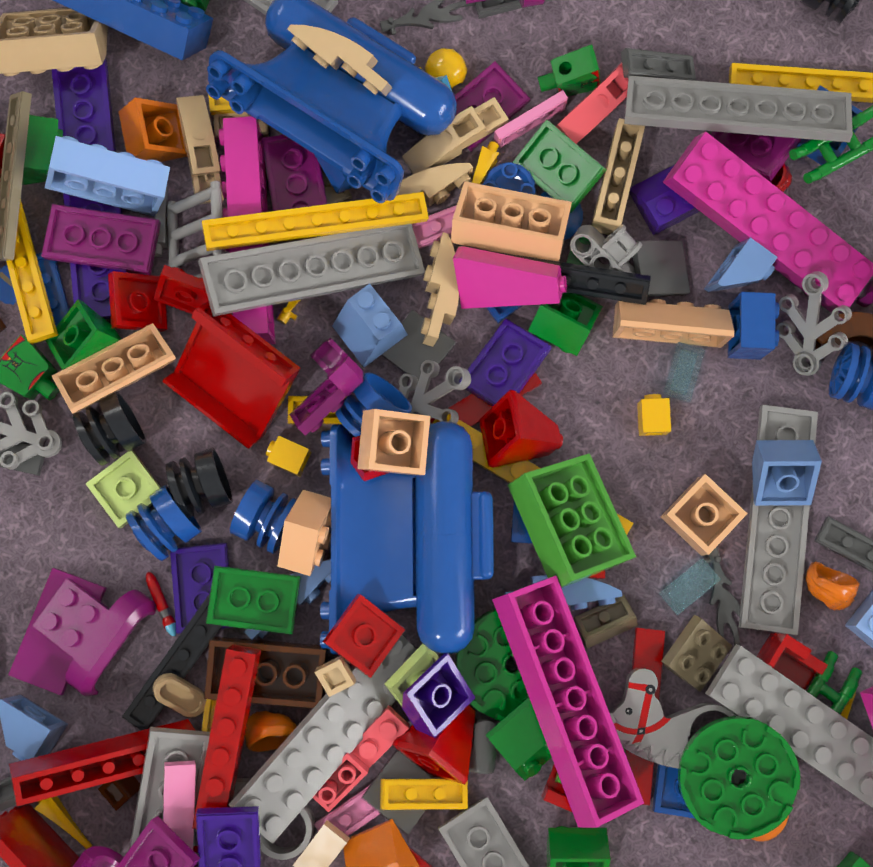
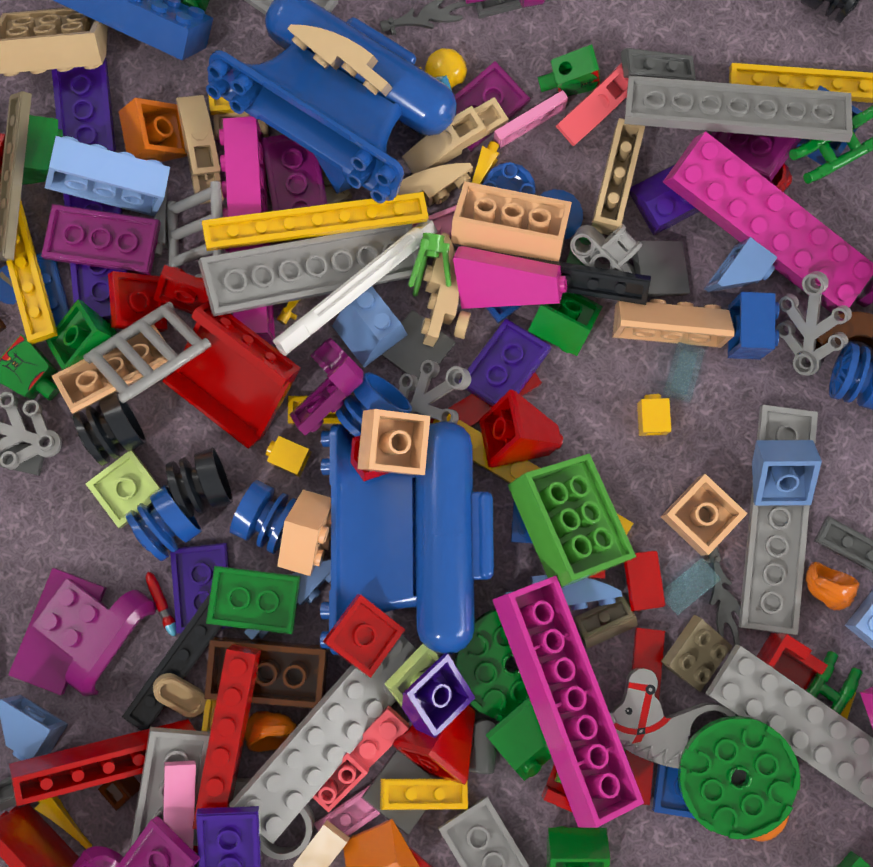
(149, 375): none -> light grey bar
(335, 676): tan tile -> none
(352, 288): none -> white piece
(430, 246): none -> bright green plant
(462, 324): none -> tan tile
(559, 165): tile -> none
(644, 581): none -> red slope

